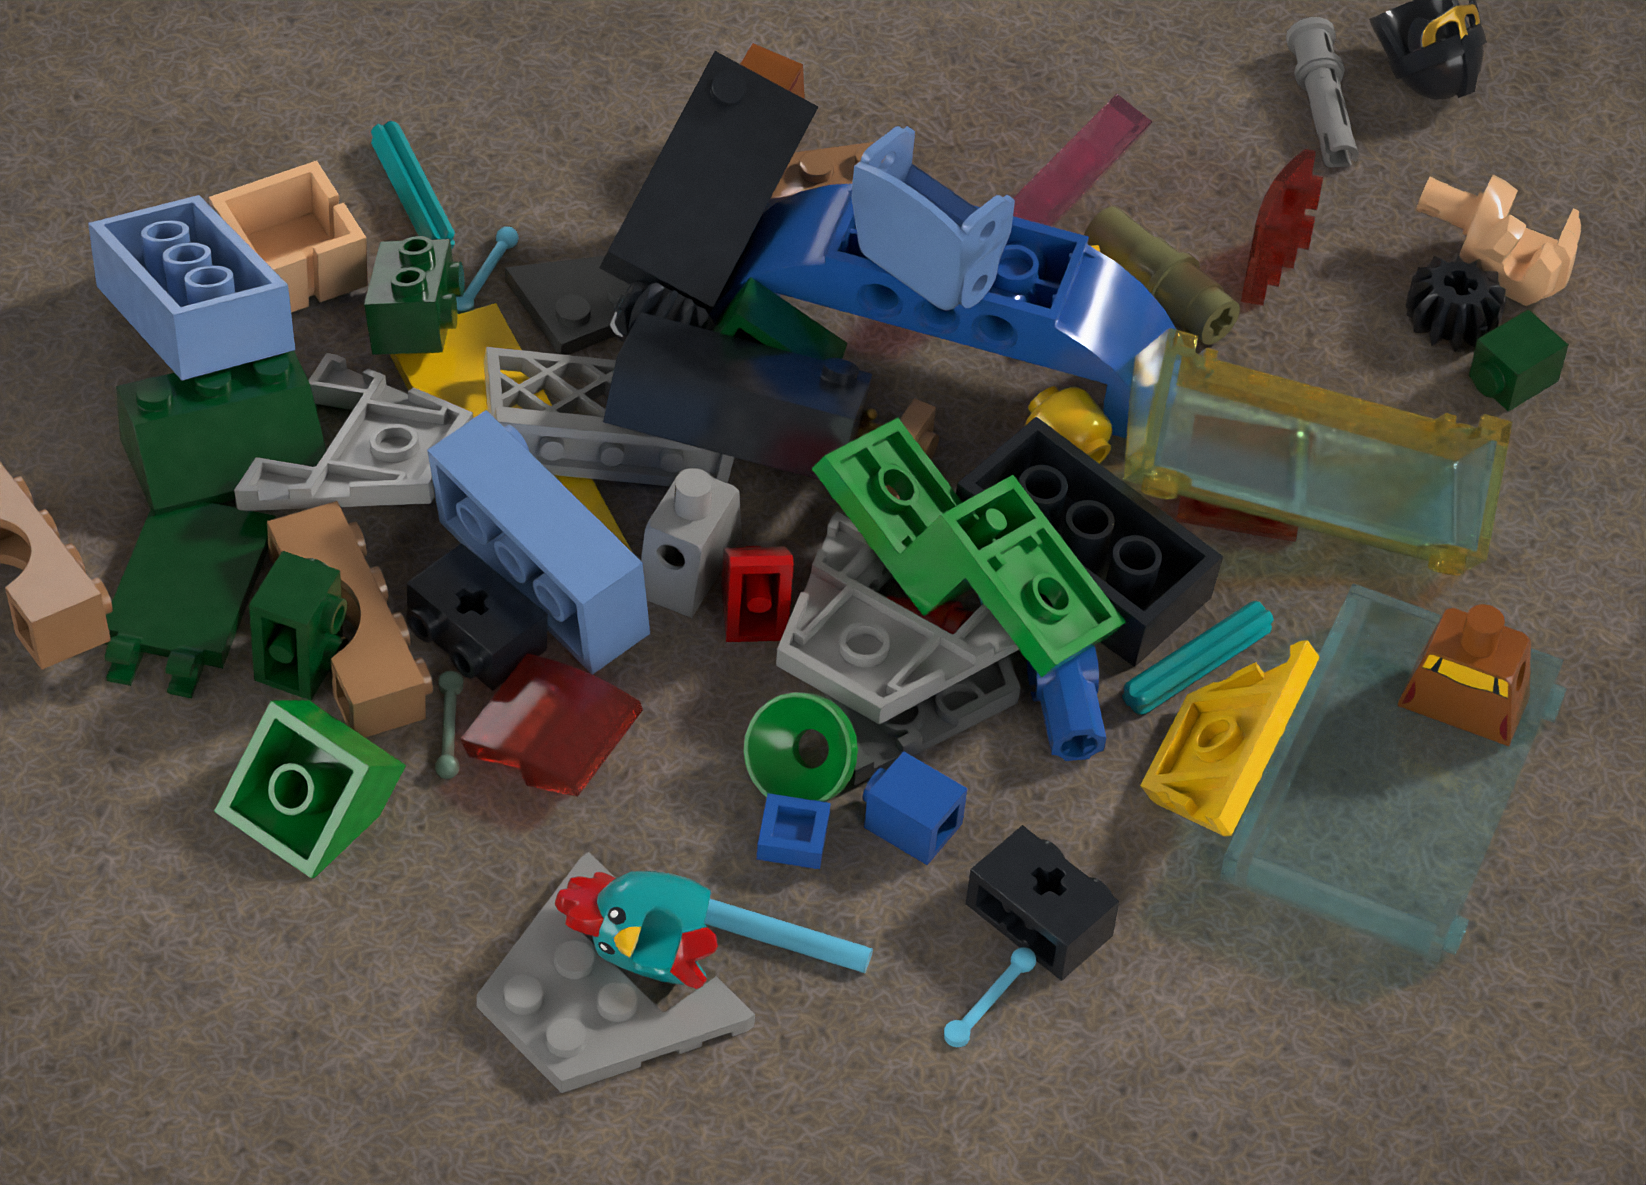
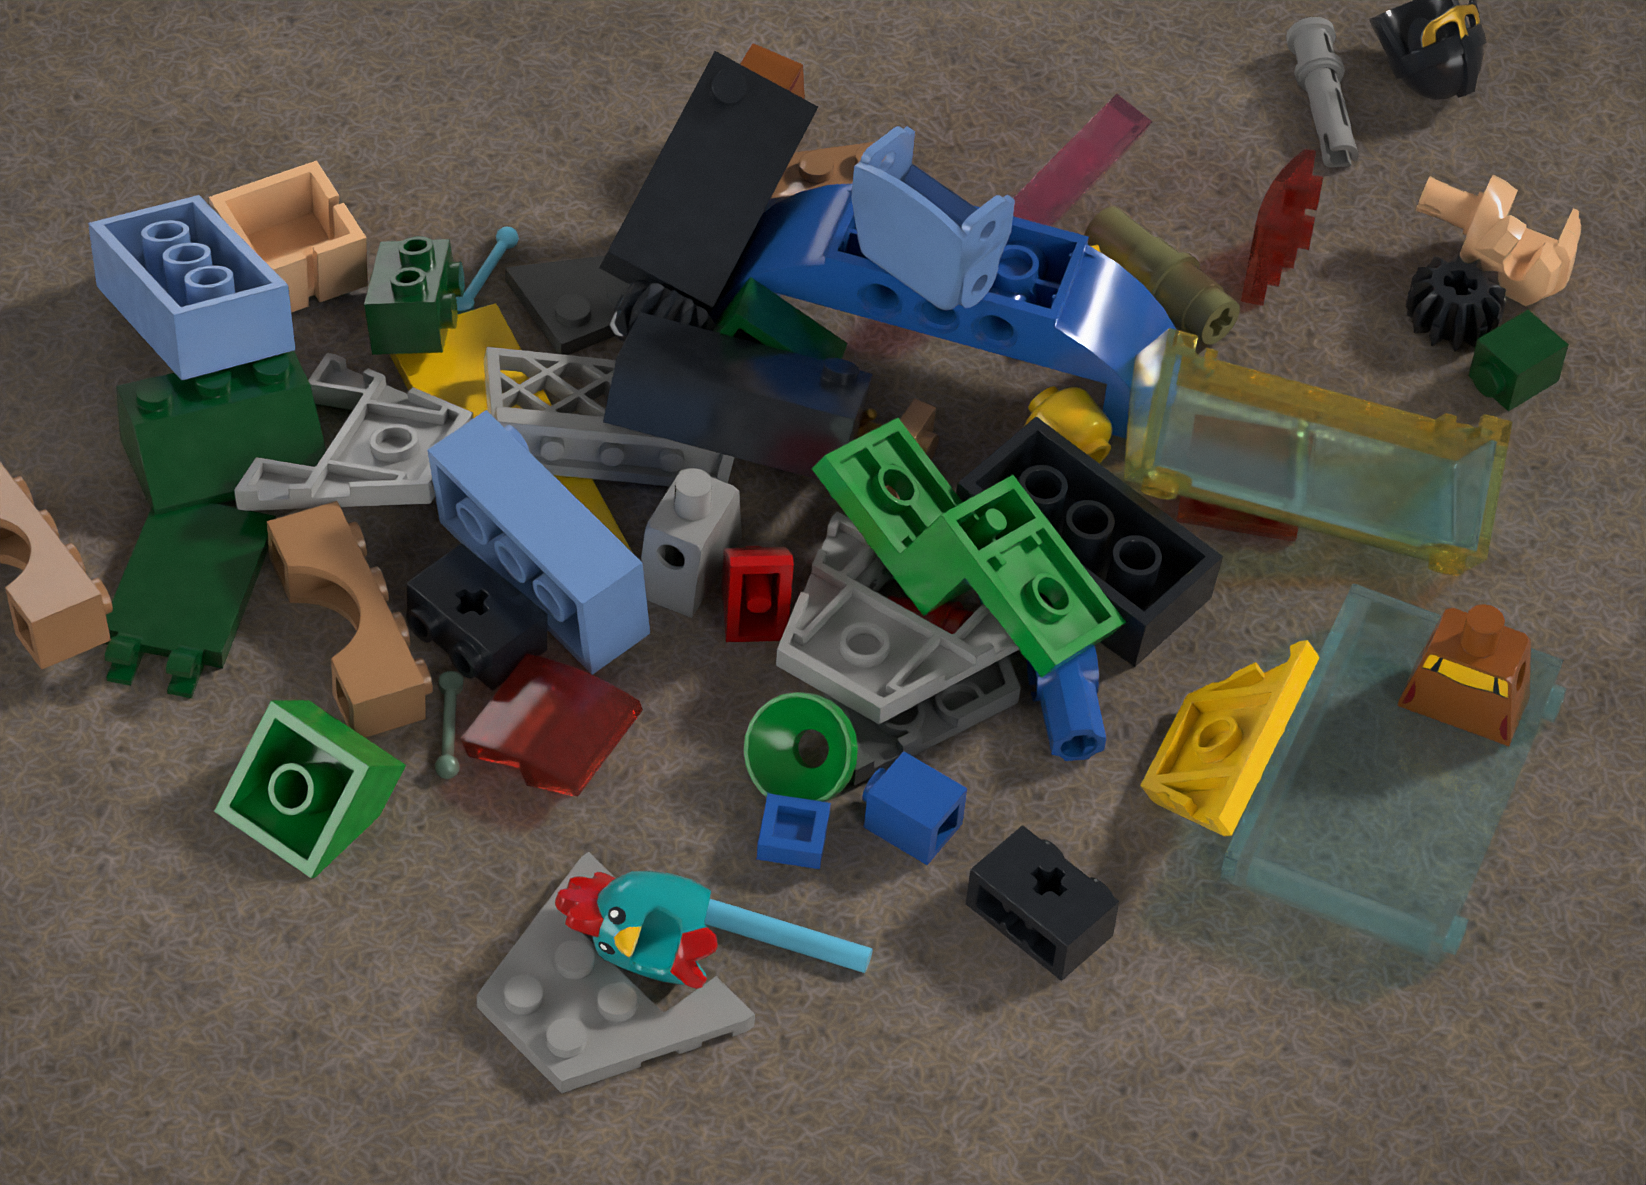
(297, 624): dark green brick -> none
(410, 182): teal axle -> none
(958, 1031): medium azure hinge -> none
(1197, 657): teal axle -> none

